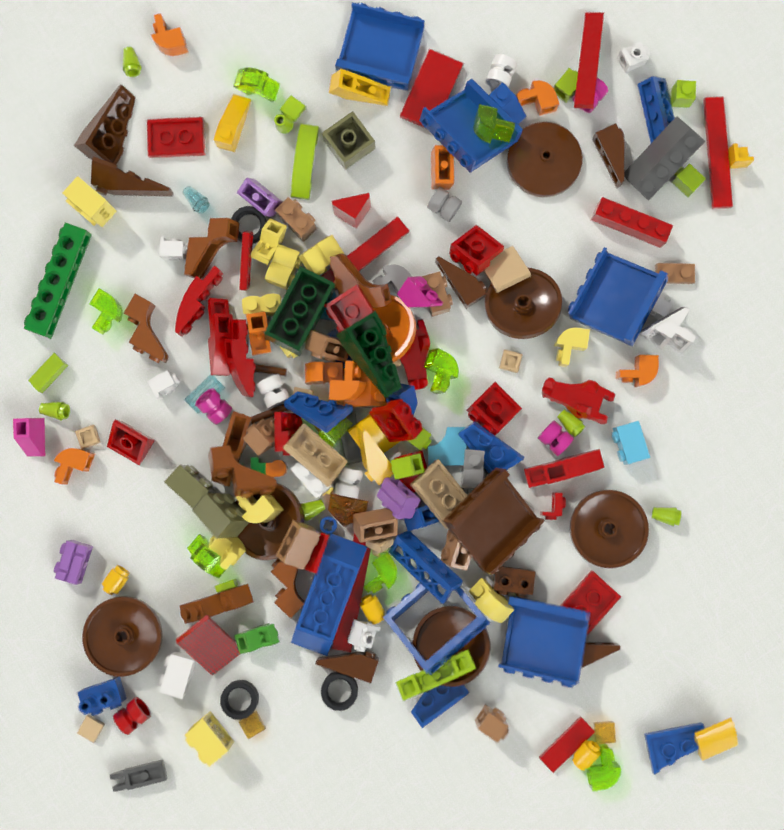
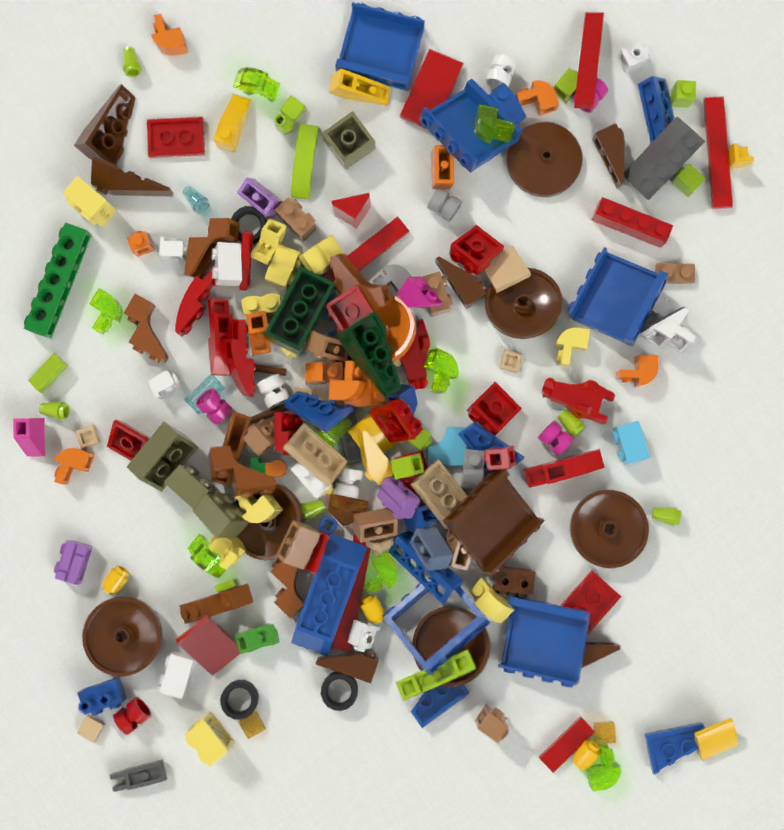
(140, 243): none -> orange brick
(161, 456): none -> olive brick
(227, 264): none -> white brick
(431, 548): none -> sand blue brick
(507, 458): none -> brick
(558, 503): red bracket -> none

